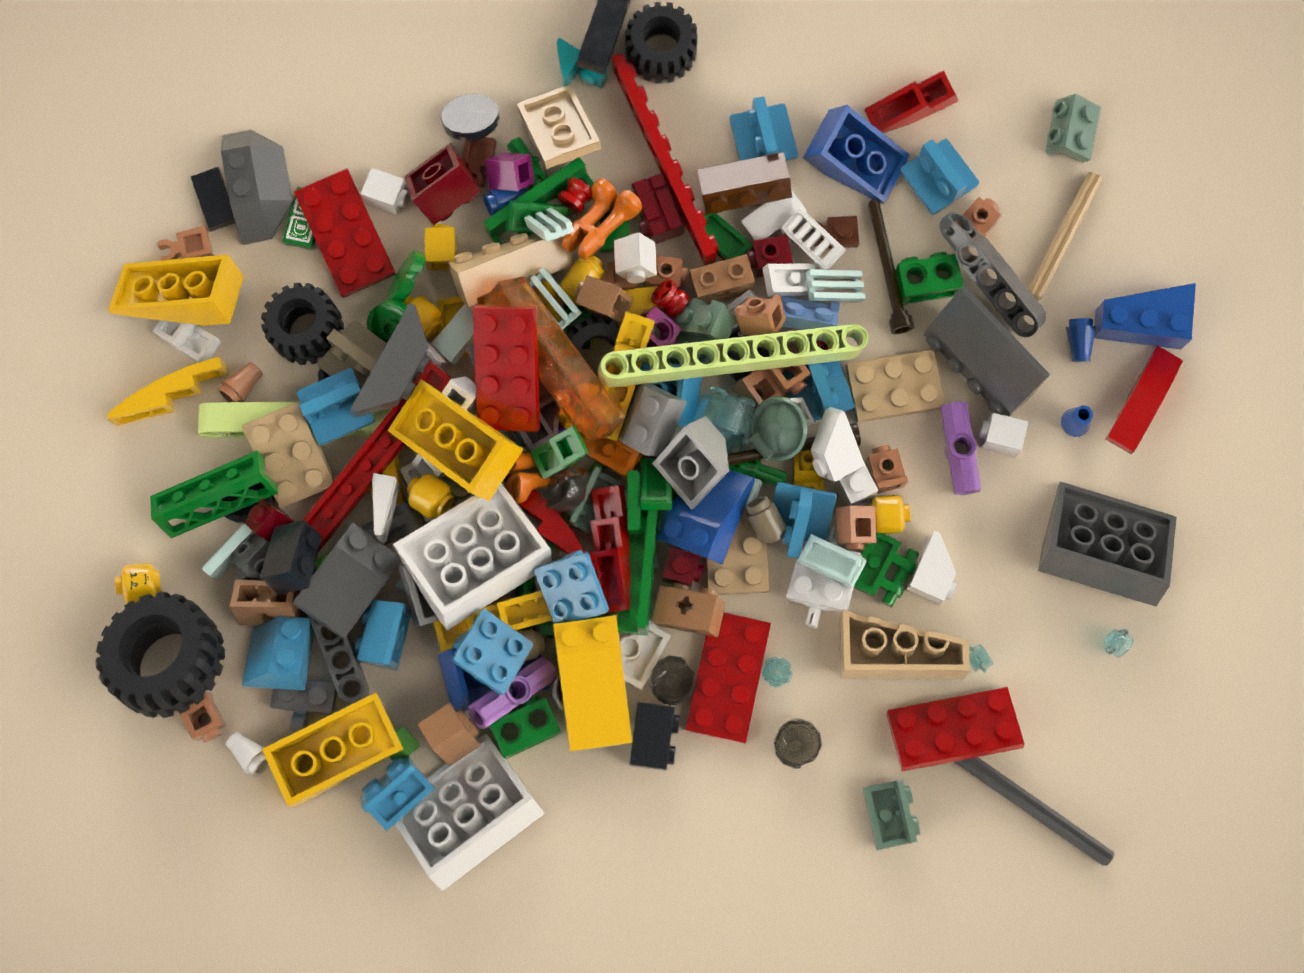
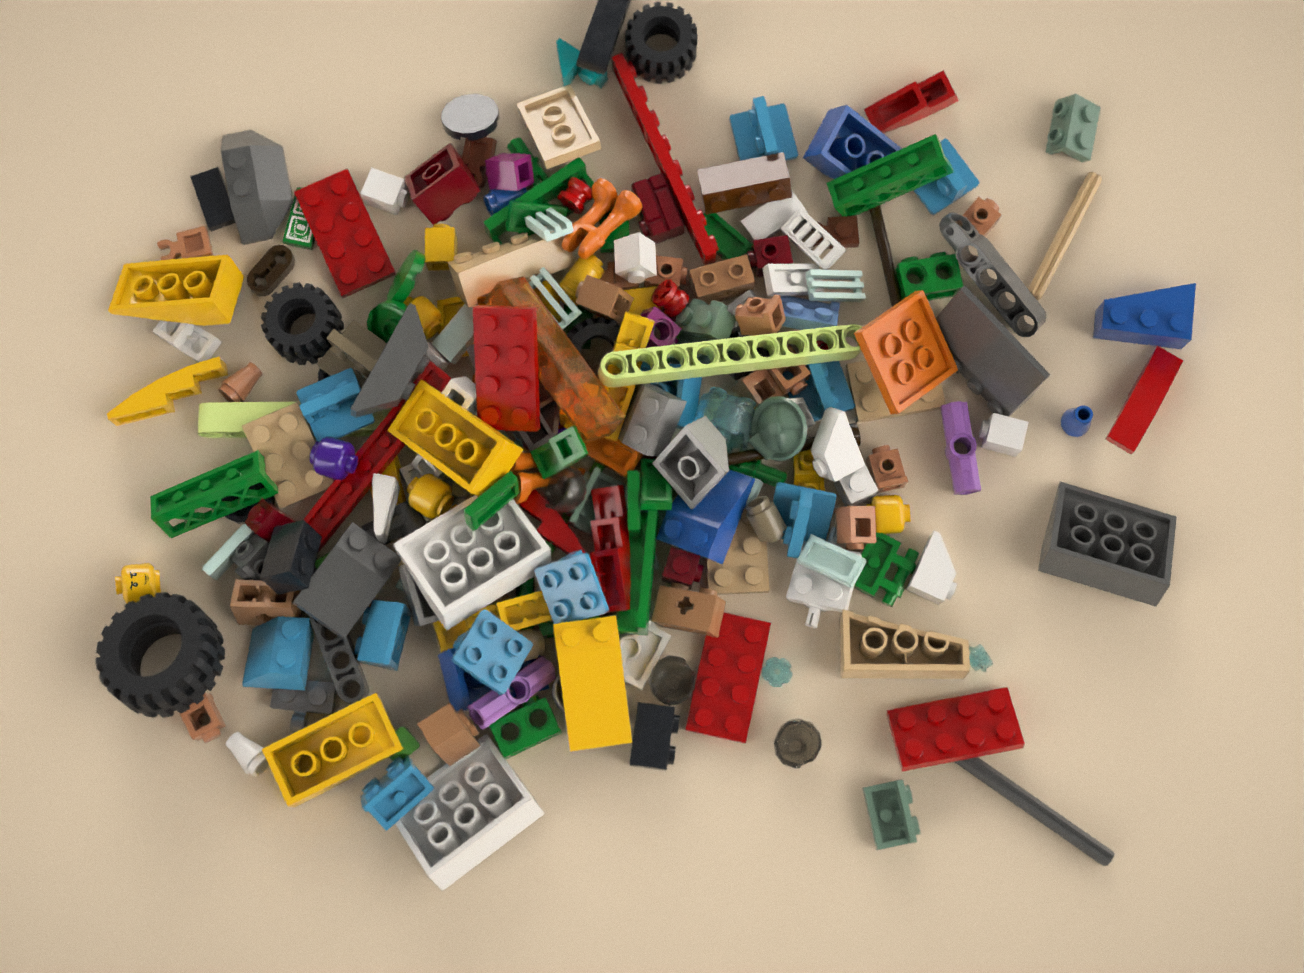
(266, 265): none -> dark brown beam
(333, 458): none -> dark purple head
(491, 501): none -> green tile
(889, 177): none -> green fence
(906, 352): none -> orange plate
(1081, 338): blue cone -> none
(1118, 642): clear light blue plate -> none

